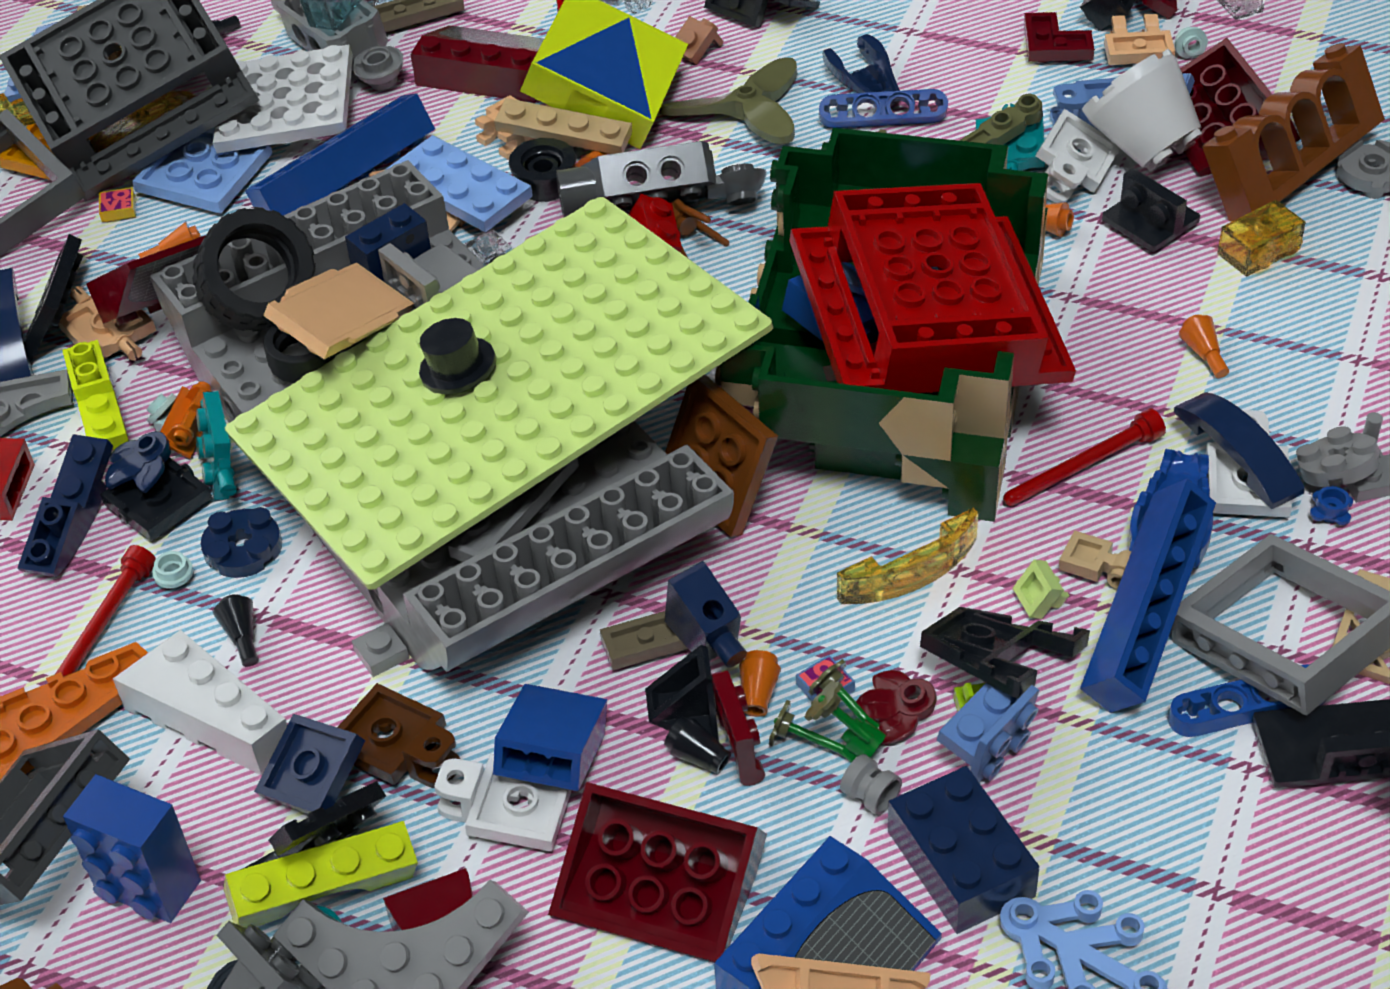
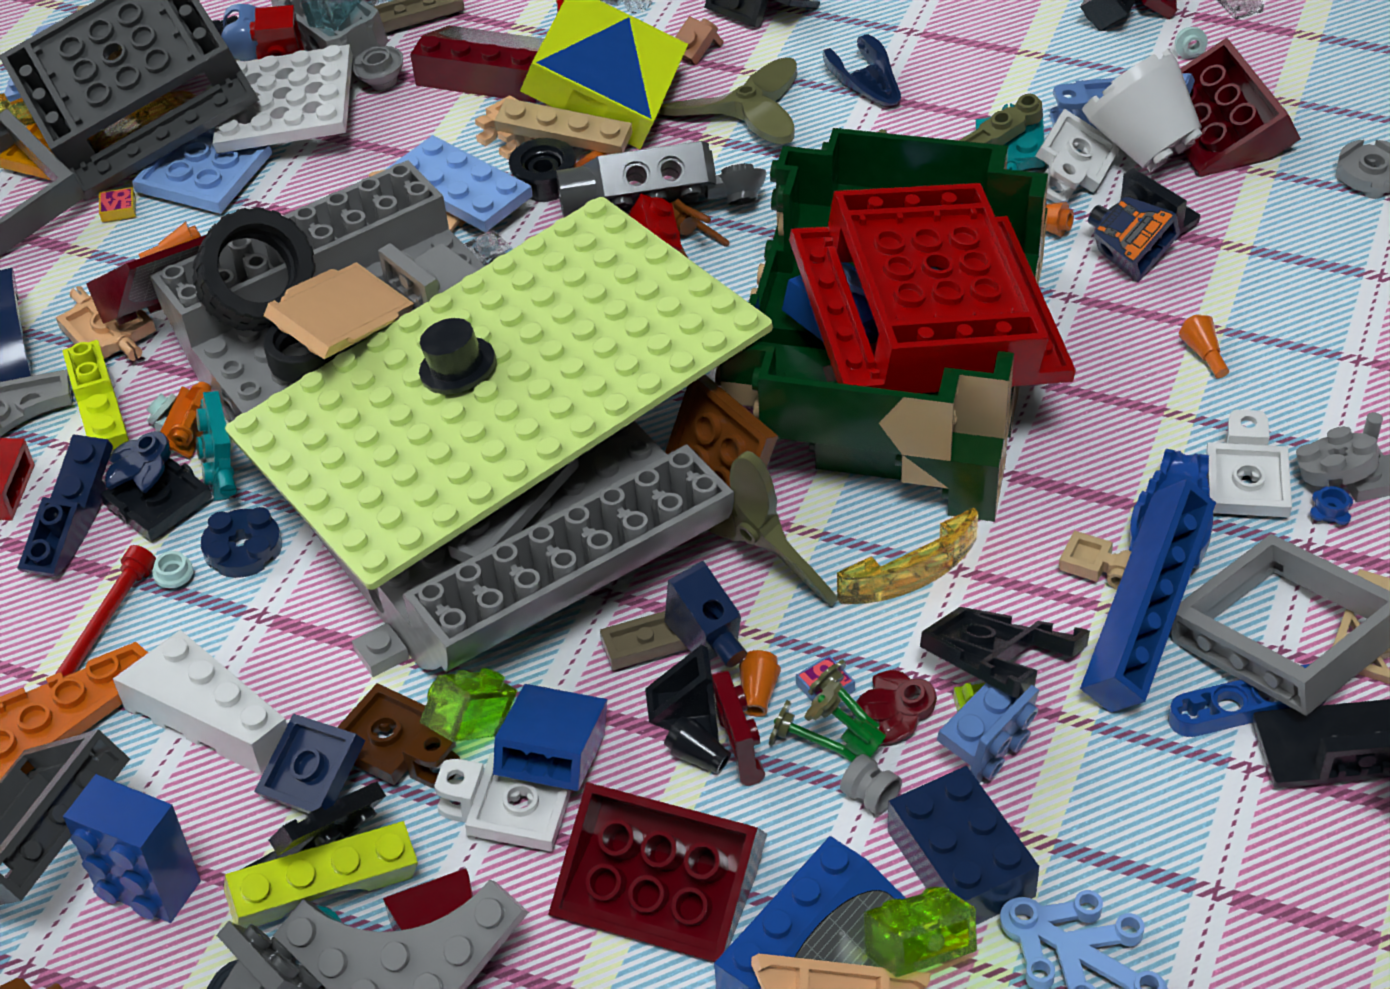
(55, 295): black wing -> none
(236, 619): black cone -> none
(237, 33): none -> medium blue helmet
(276, 31): none -> red brick
(345, 157): blue brick -> none
(399, 227): dark blue brick -> none
(468, 704): none -> clear neon green brick
(757, 522): none -> olive piece
(882, 103): blue beam -> none
(920, 931): none -> clear neon green brick
(1039, 589): yellowish green tile -> none
(1049, 44): dark red plate -> none
(1134, 47): light nougat plate -> none
(1134, 234): none -> torso
(1145, 427): red piece -> none
(1235, 151): dark orange fence -> none
(1261, 238): clear yellow brick -> none
(1267, 467): dark blue slope -> none

